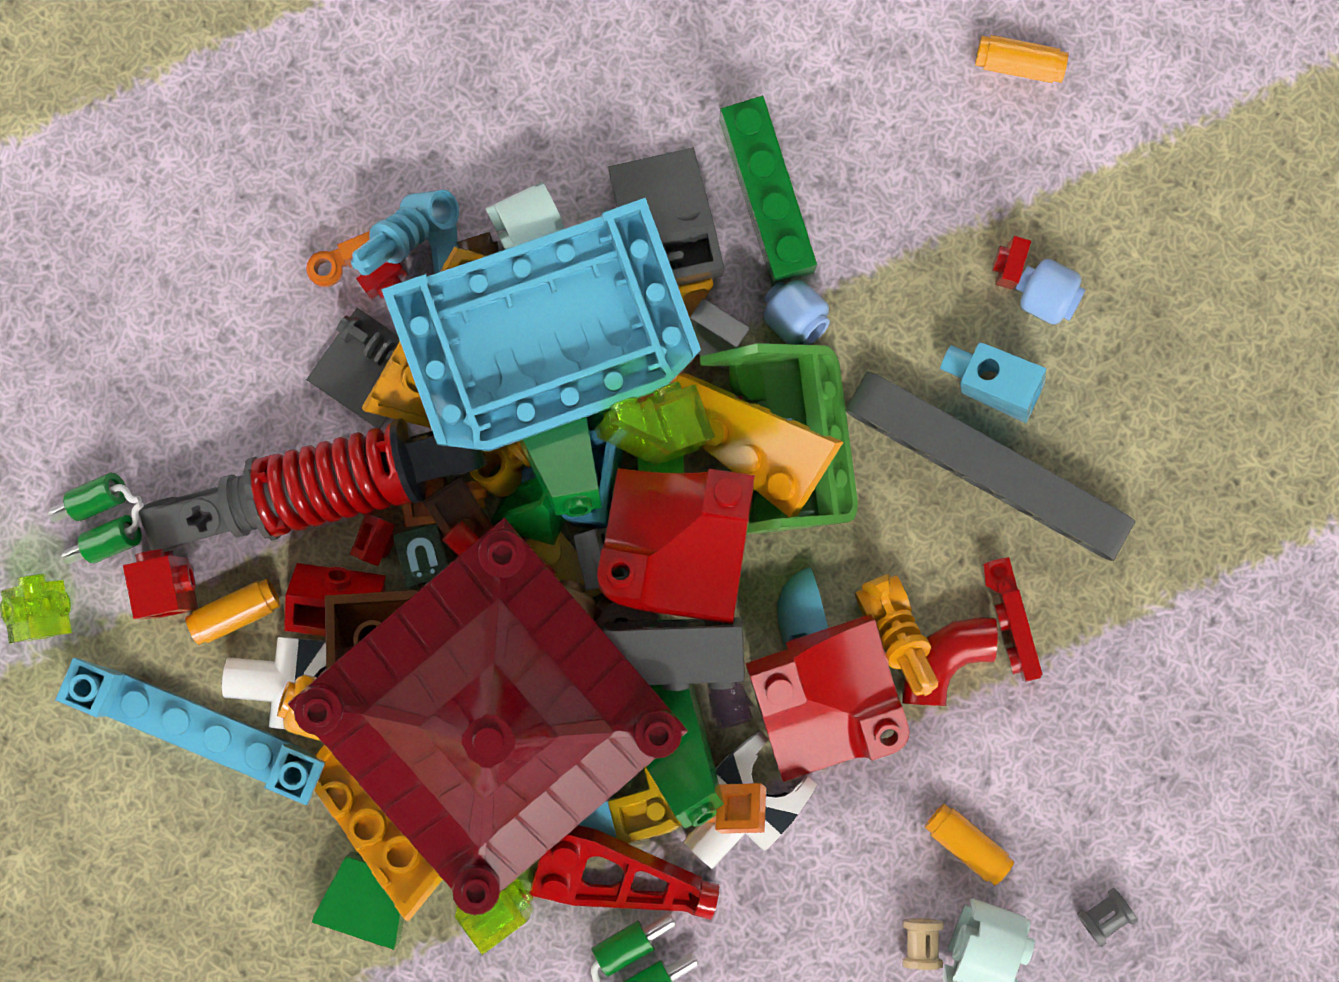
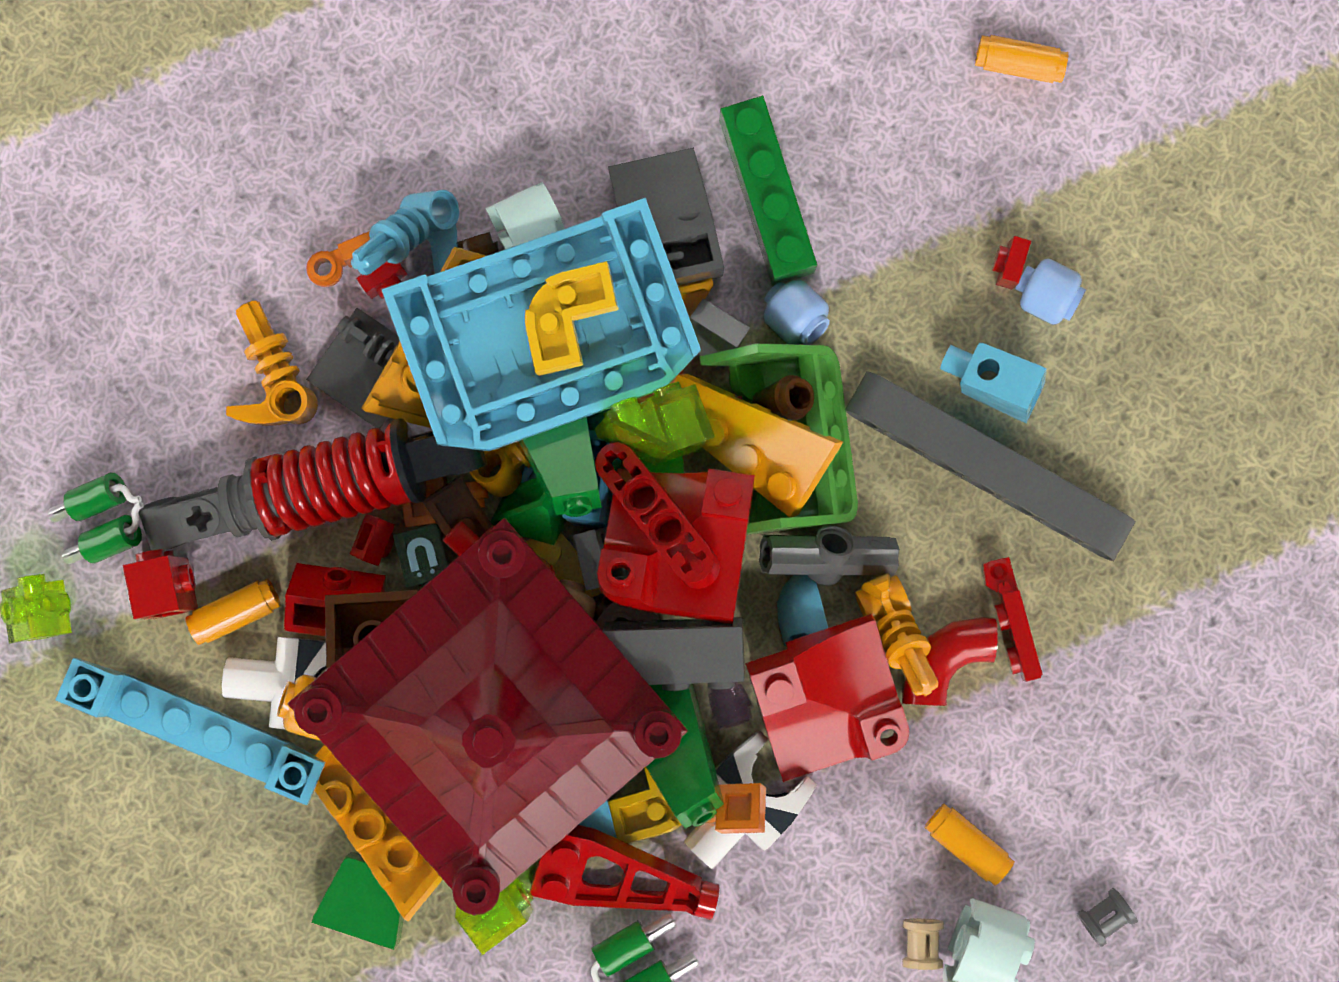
(279, 378): none -> light orange piece
(557, 305): none -> yellow plate
(654, 516): none -> red beam
(787, 397): none -> reddish brown cone
(828, 555): none -> dark grey piece

